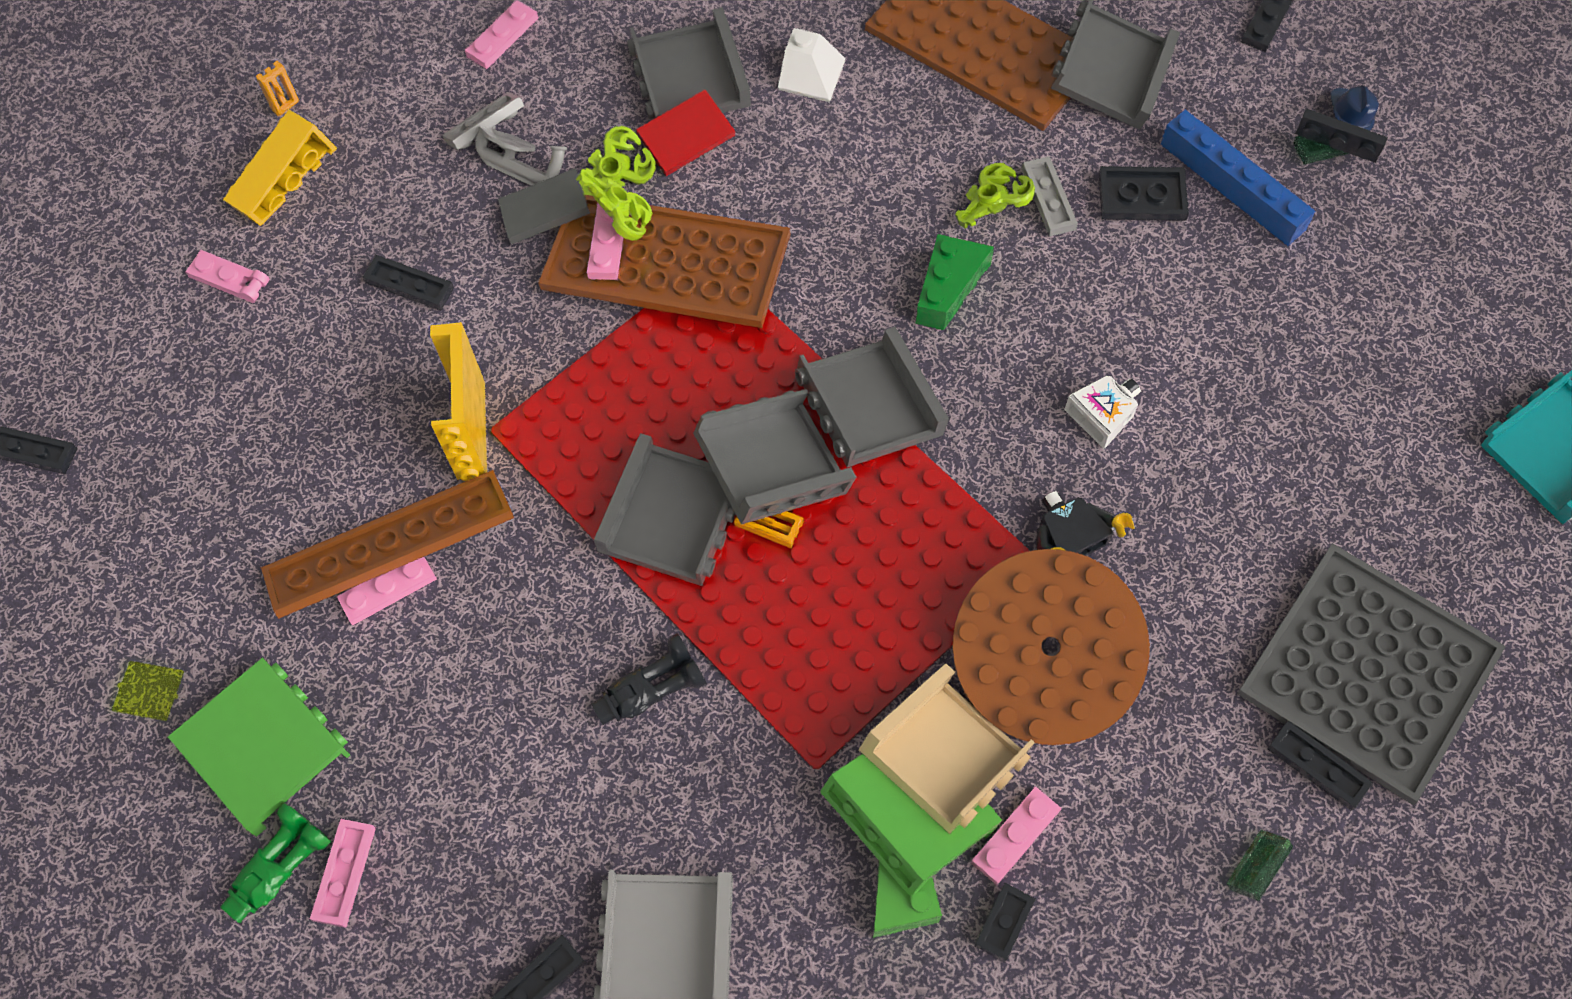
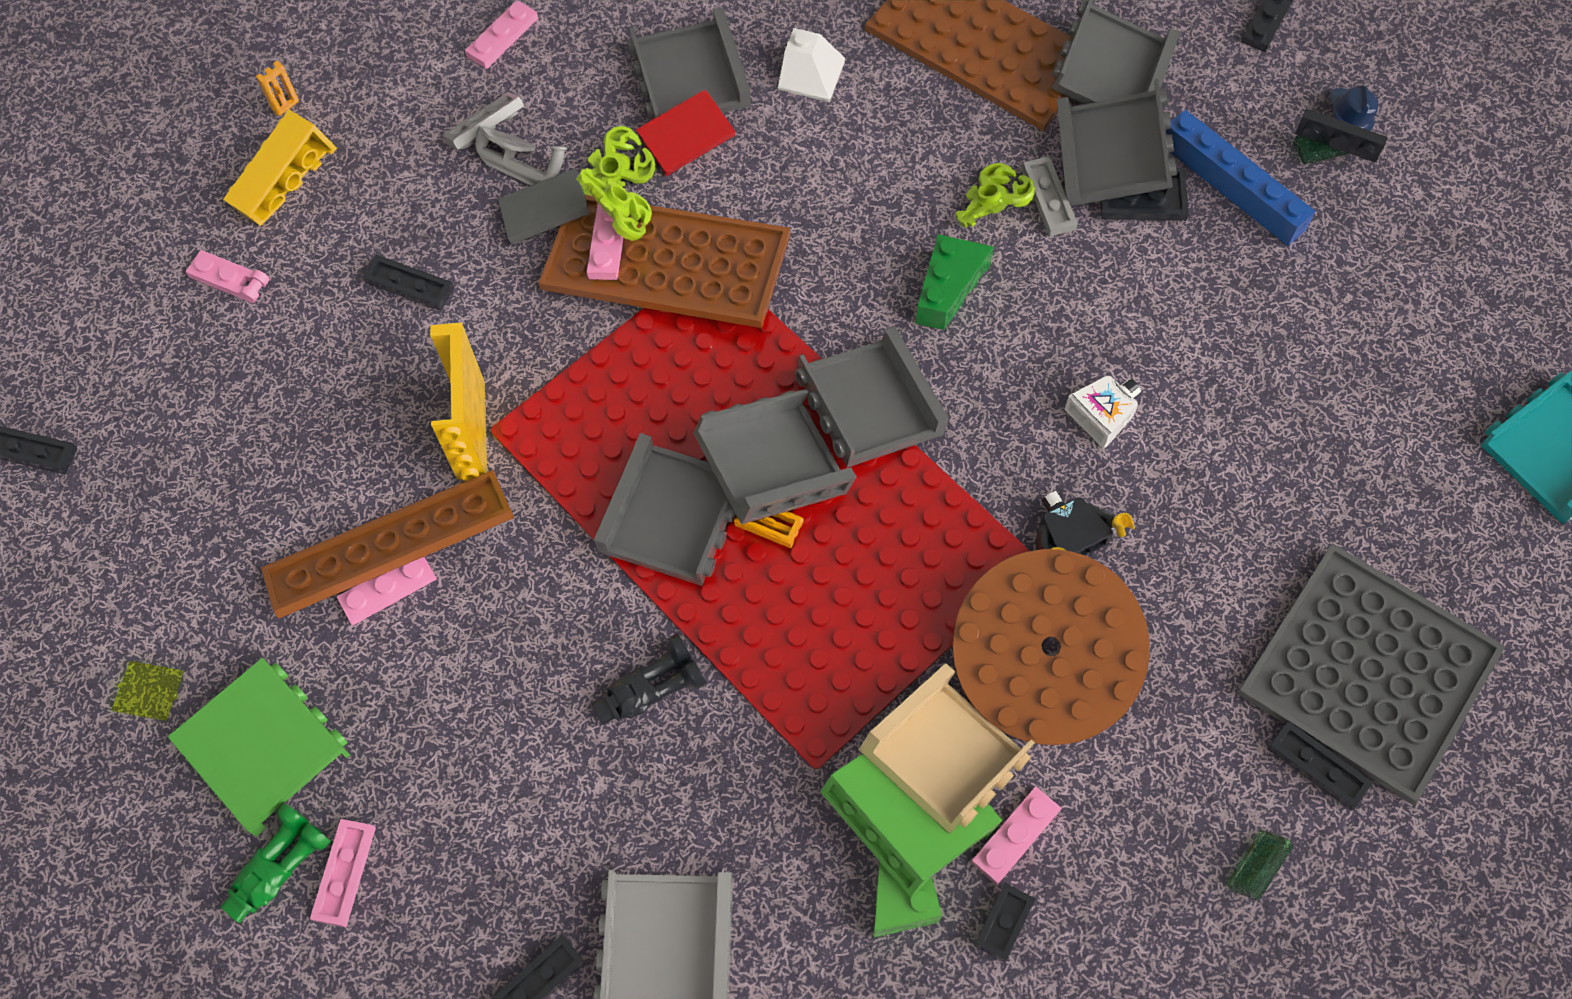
(1116, 147): none -> dark grey panel

